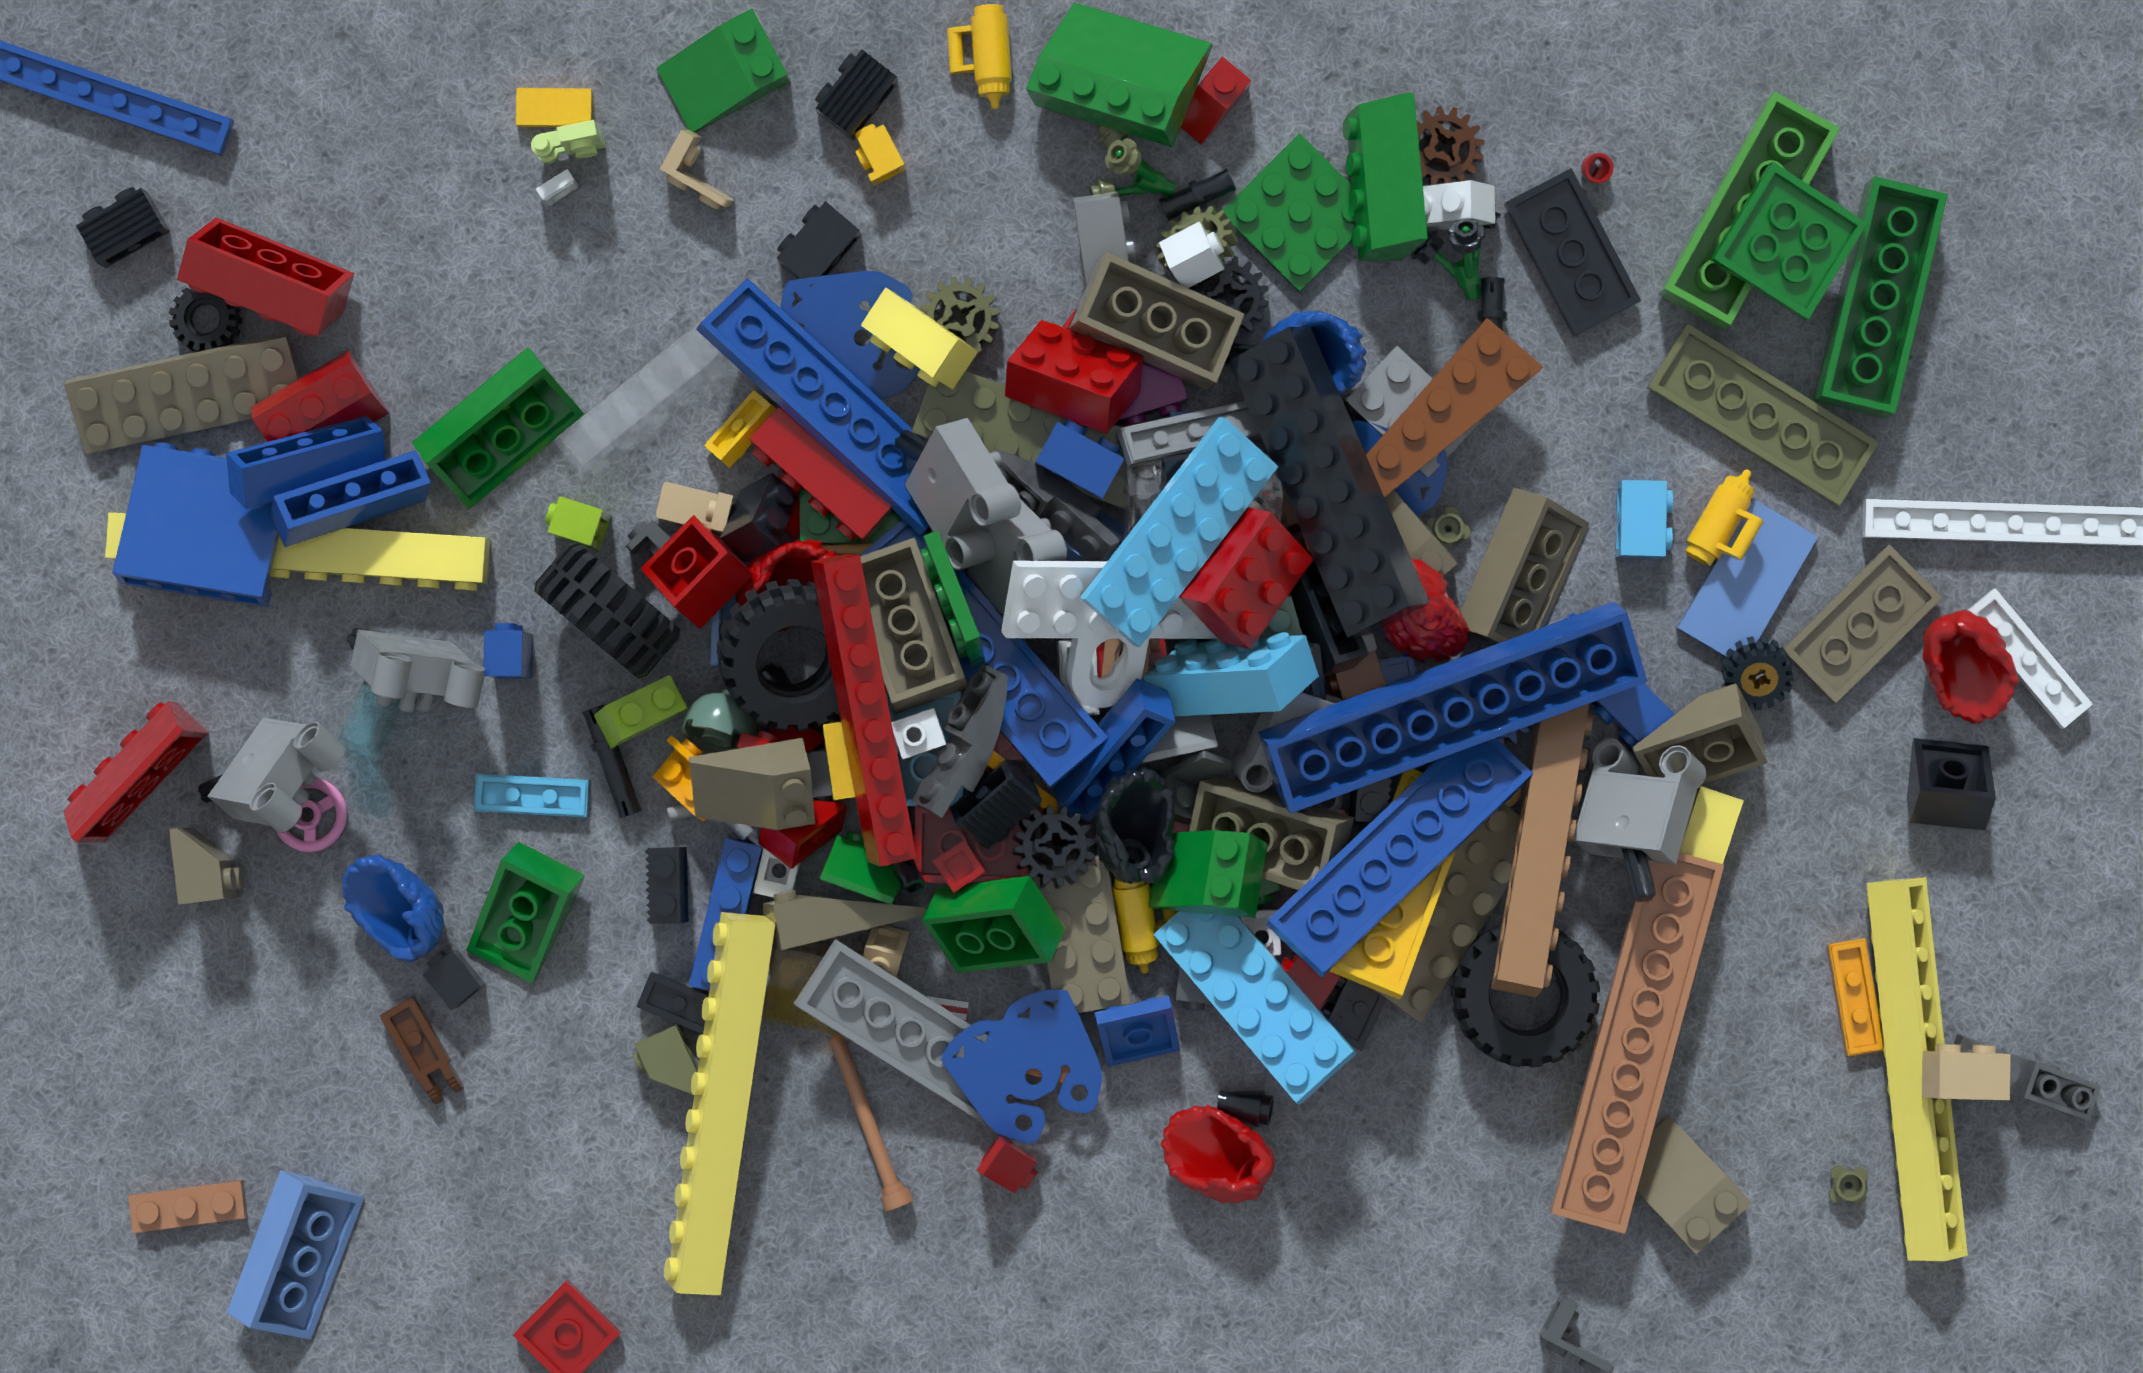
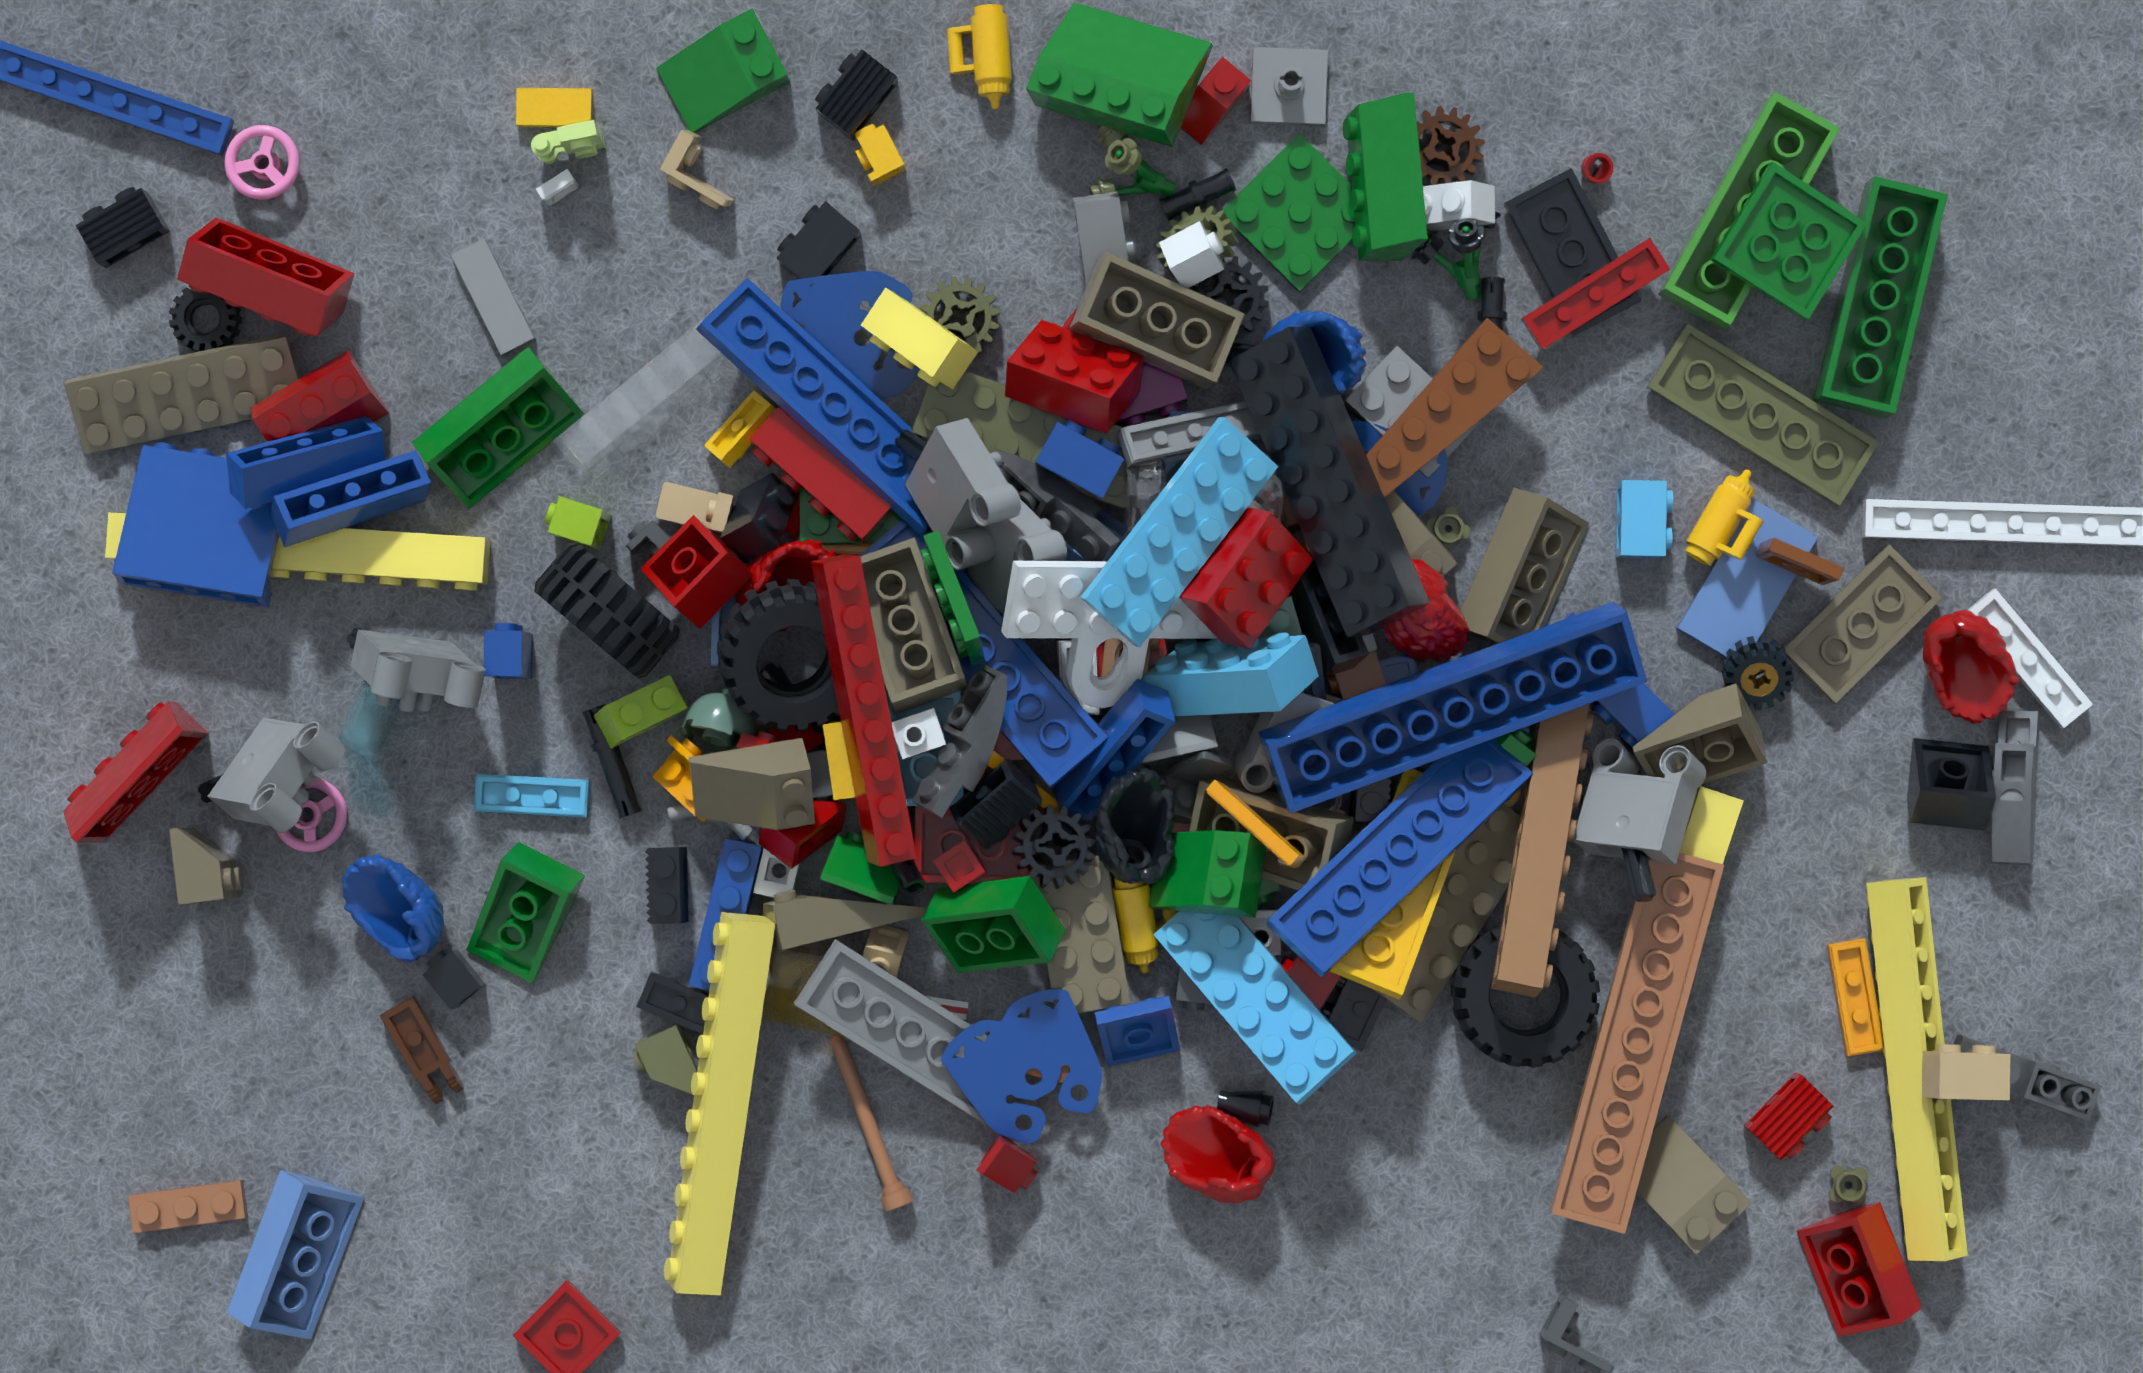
(271, 172): none -> bright pink piece
(493, 297): none -> light grey tile
(1255, 824): none -> light orange tile
(1289, 86): none -> light grey tile
(1517, 745): none -> green plate
(1595, 294): none -> red plate
(1790, 1117): none -> red brick
(1799, 561): none -> dark orange tile
(1859, 1270): none -> red slope
(2015, 787): none -> flat silver slope

